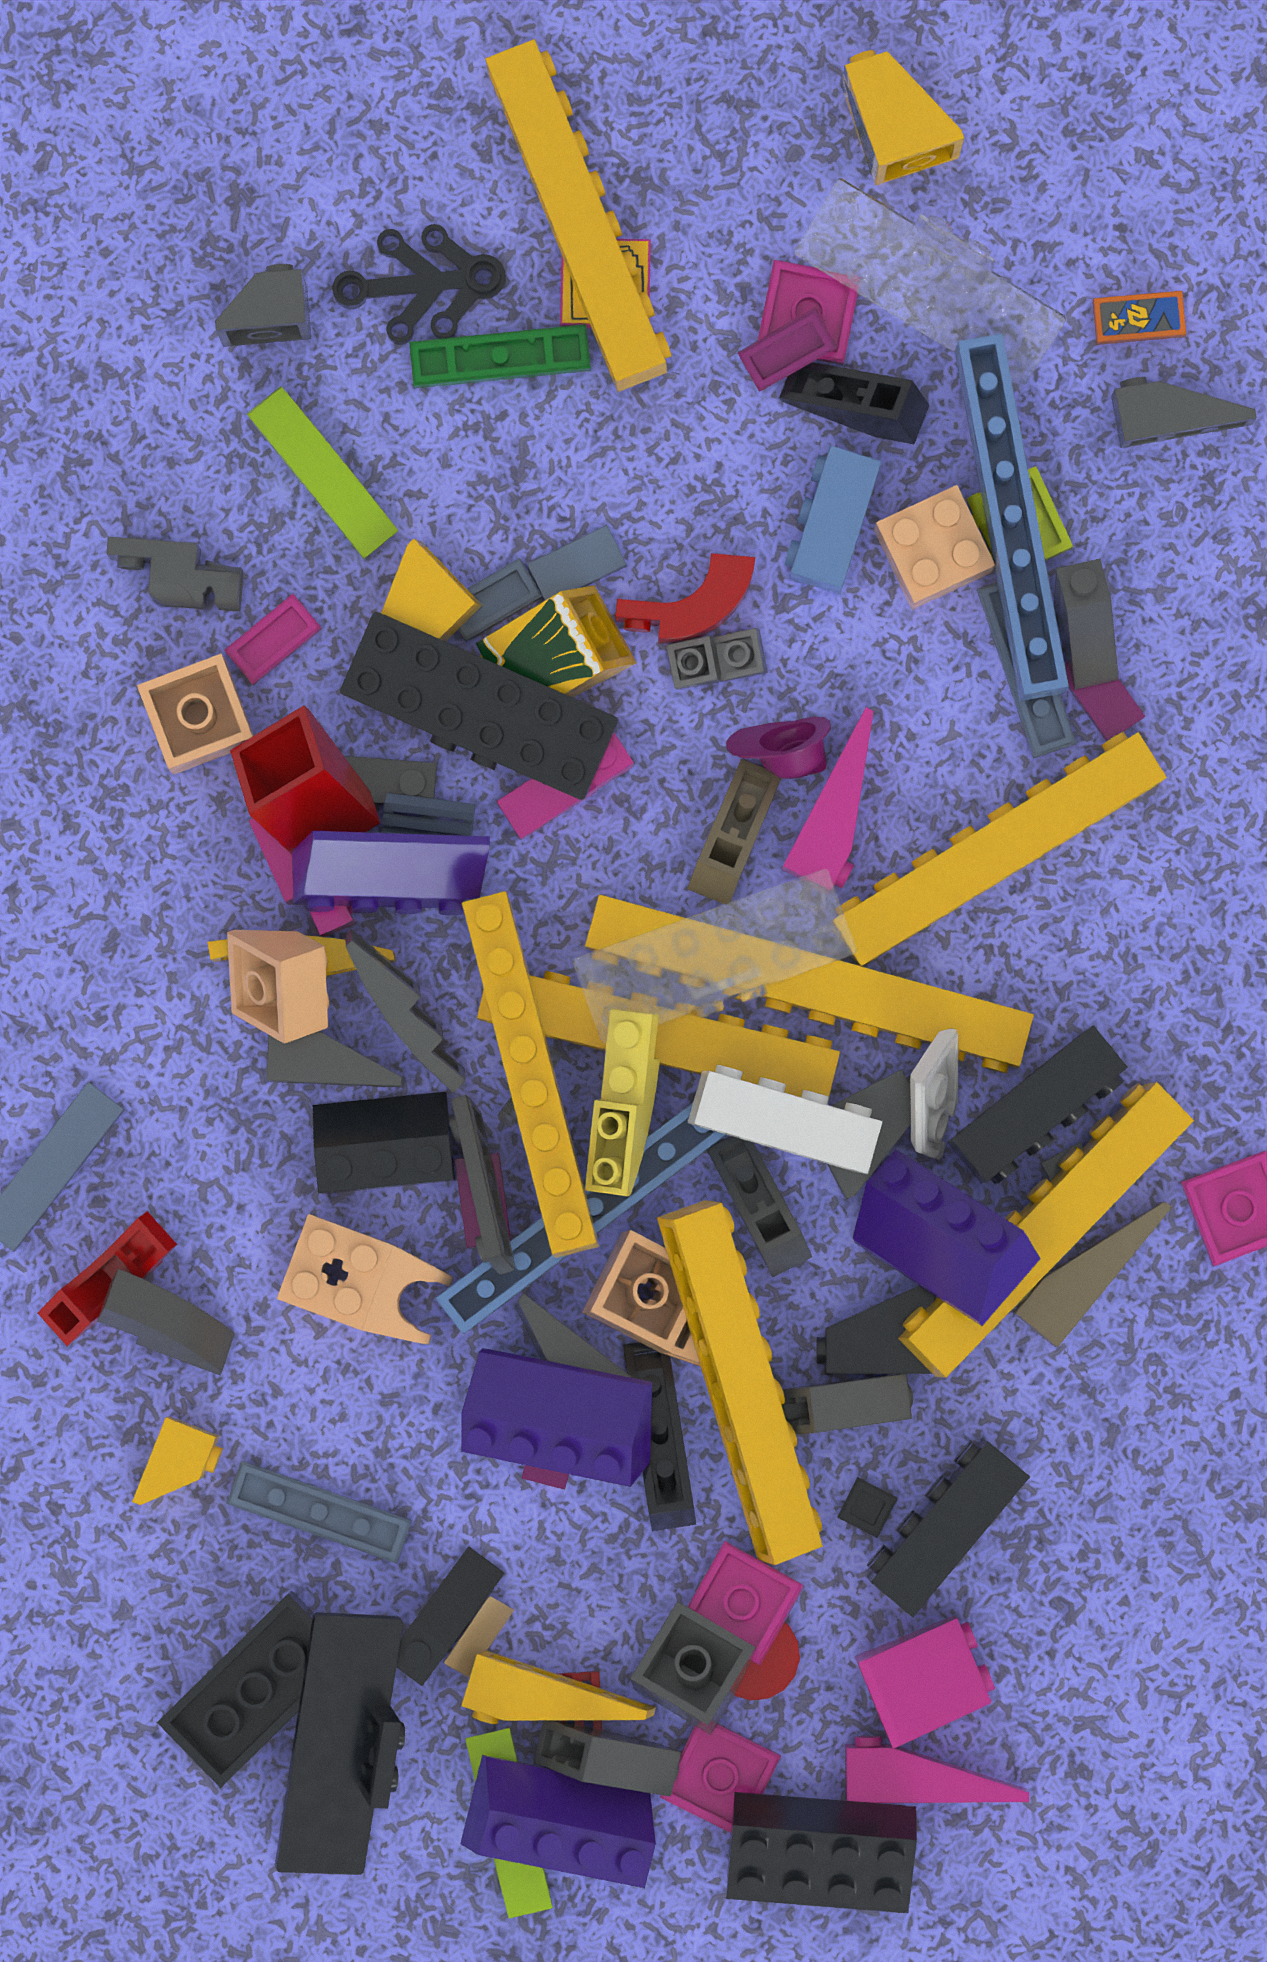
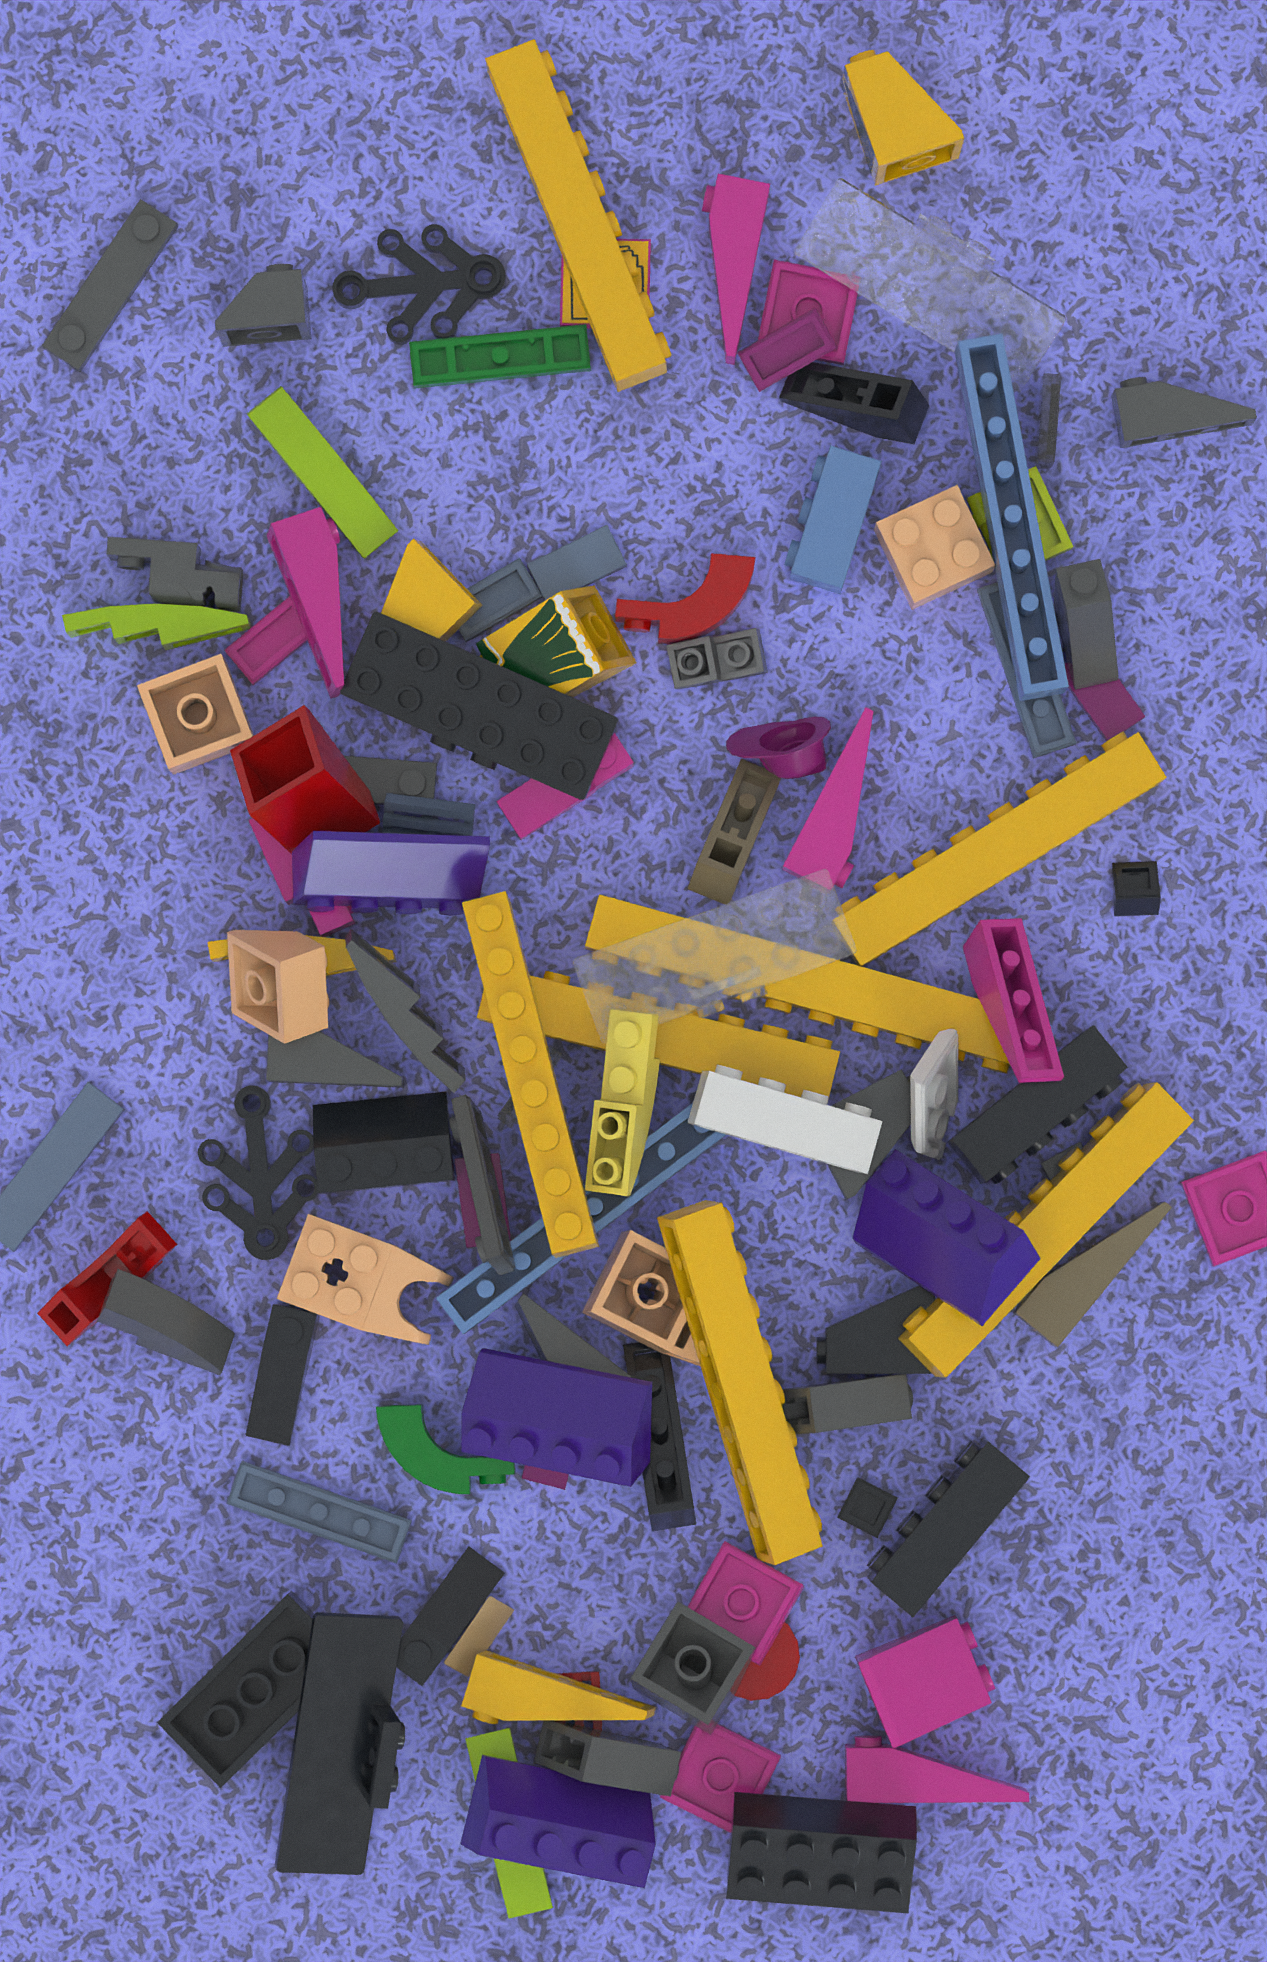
(110, 285): none -> dark grey plate
(174, 623): none -> lime slope
(177, 1459): yellow slope -> none
(259, 1181): none -> black plant
(282, 1373): none -> black slope
(309, 565): none -> dark pink slope
(426, 1461): none -> green arch
(735, 230): none -> dark pink slope
(760, 1204): dark grey slope -> none
(1012, 998): none -> dark pink slope
(1047, 421): none -> clear smoke tile
(1136, 888): none -> black slope
(1139, 317): tile -> none

